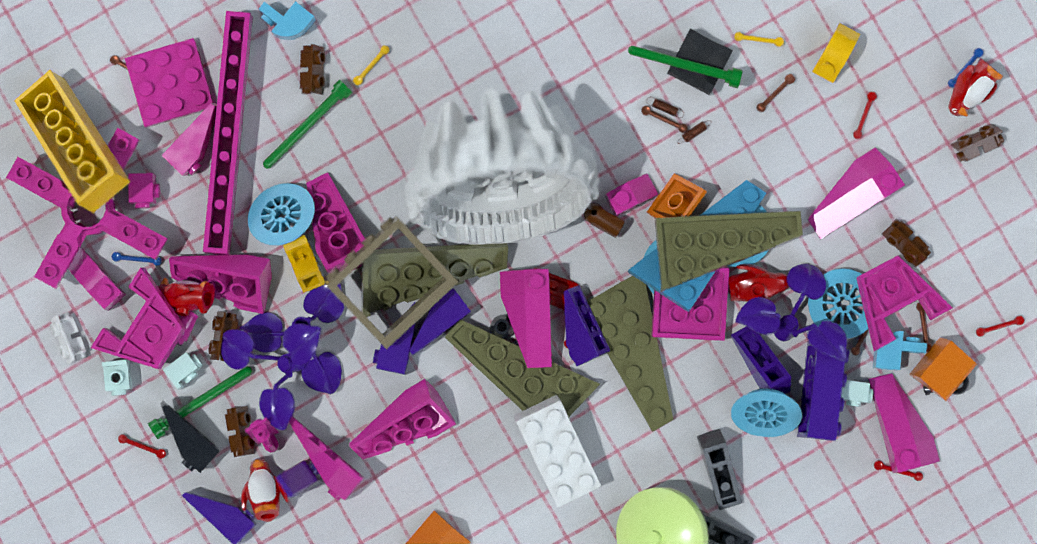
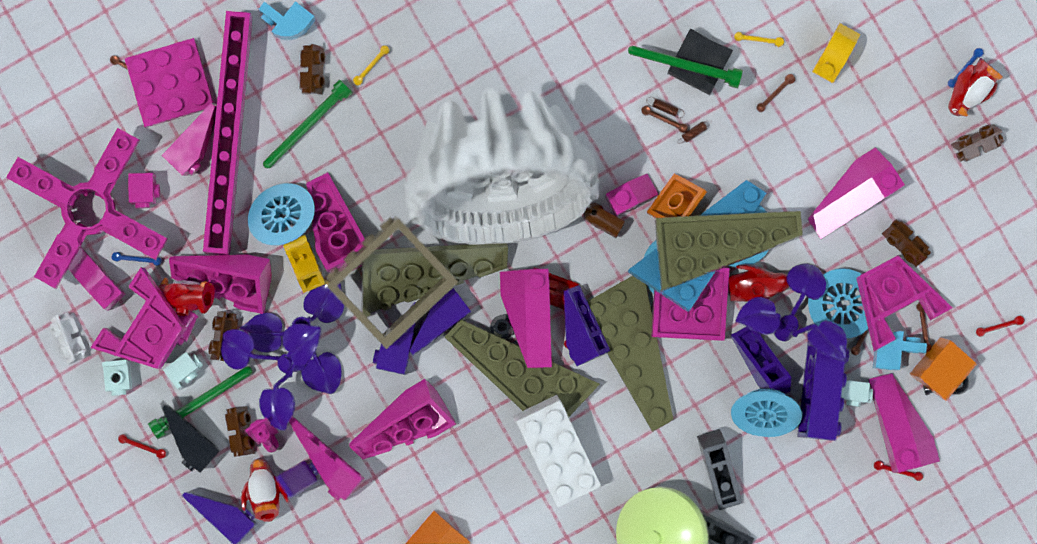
(71, 141): yellow brick -> none
(871, 96): red hinge -> none

